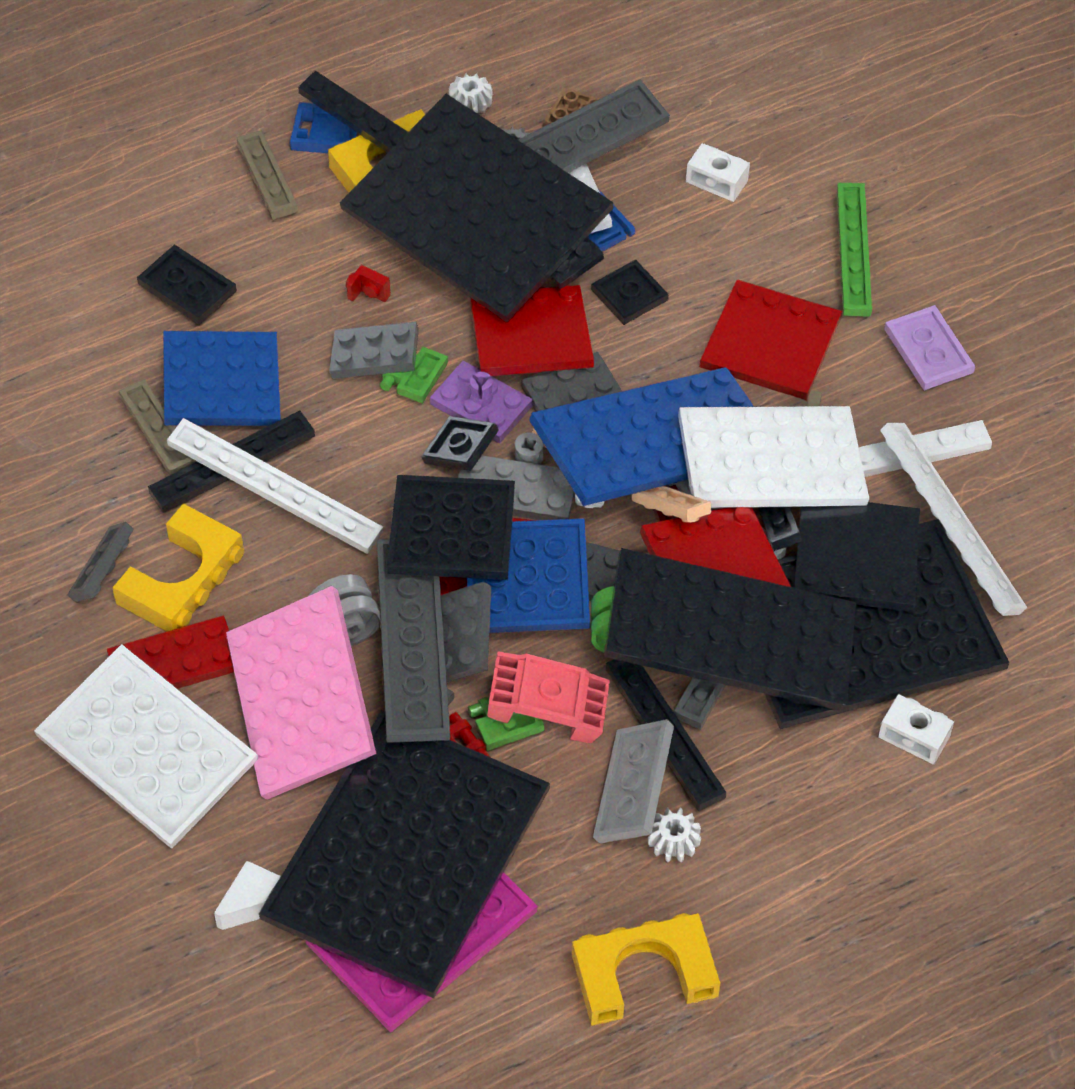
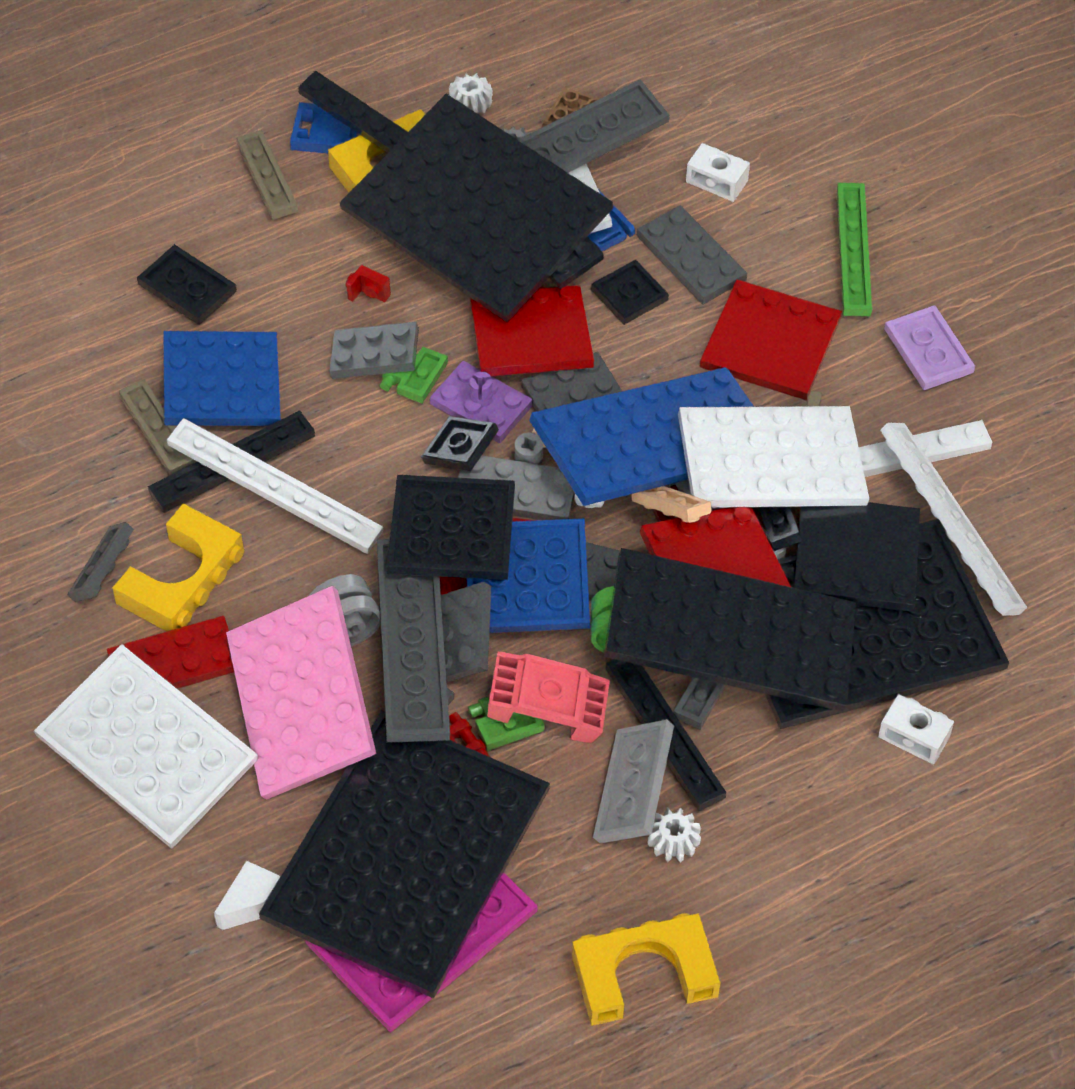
(691, 254): none -> dark grey plate

